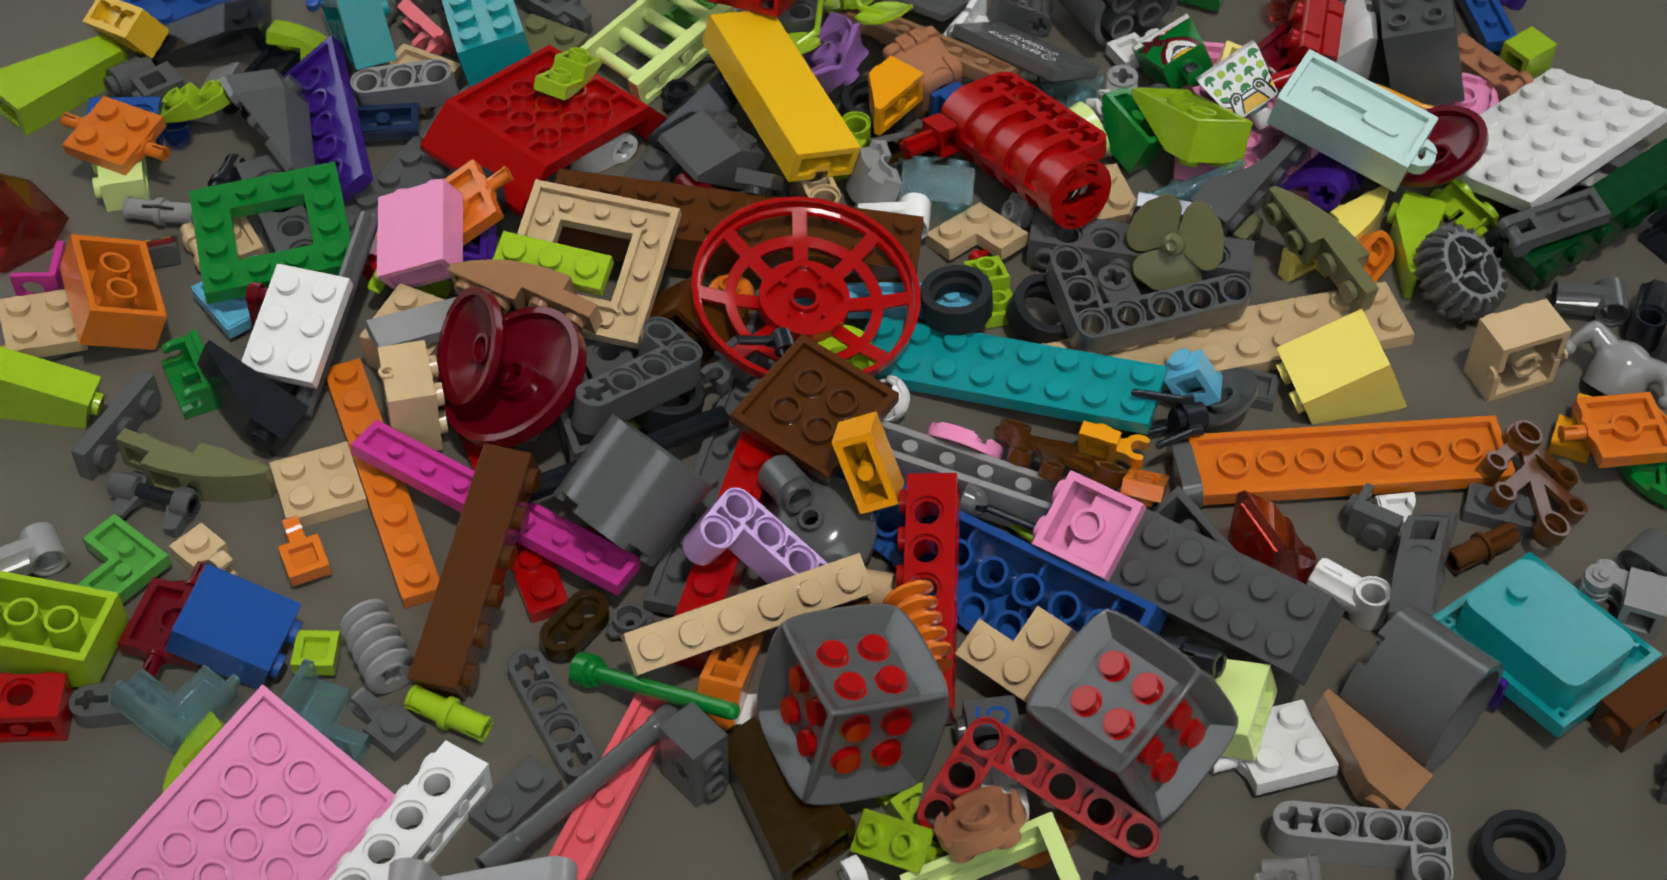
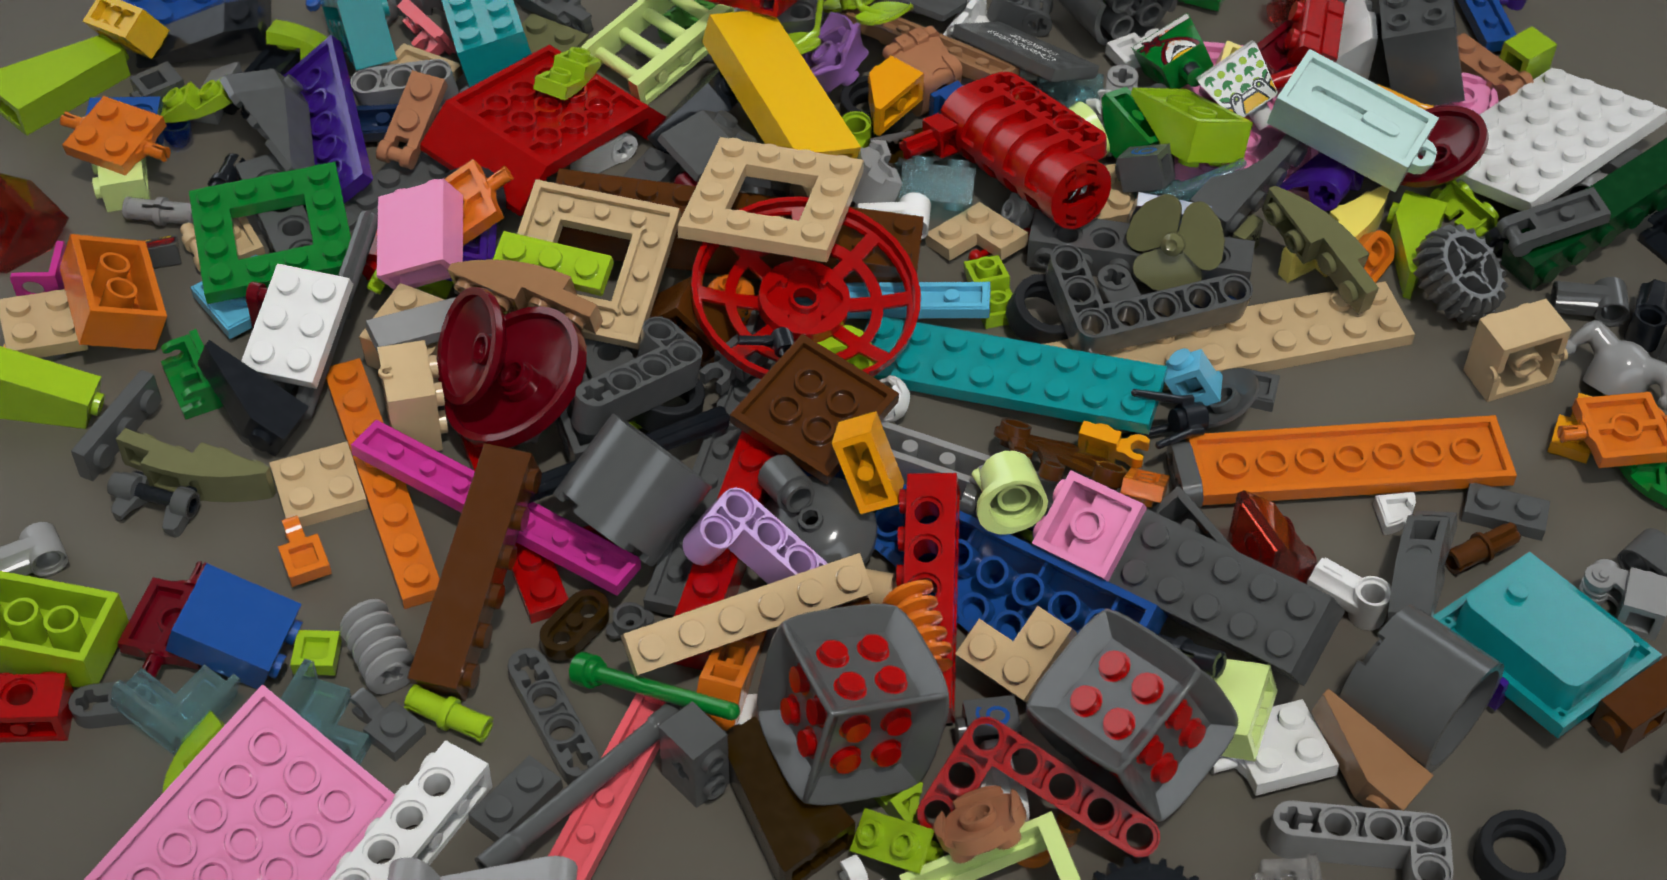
(117, 77): dark grey brick -> none
(127, 558): bright green plate -> none
(203, 546): tan plate -> none
(412, 119): none -> nougat plate
(675, 92): black plate -> none
(812, 237): none -> tan plate
(956, 319): black tyre -> none
(964, 438): bright pink tile -> none
(1010, 493): none -> yellowish green hat
(1145, 168): none -> dark grey brick
(1340, 372): light yellow slope -> none
(1371, 522): dark grey bracket -> none
(1526, 441): reddish brown plant -> none

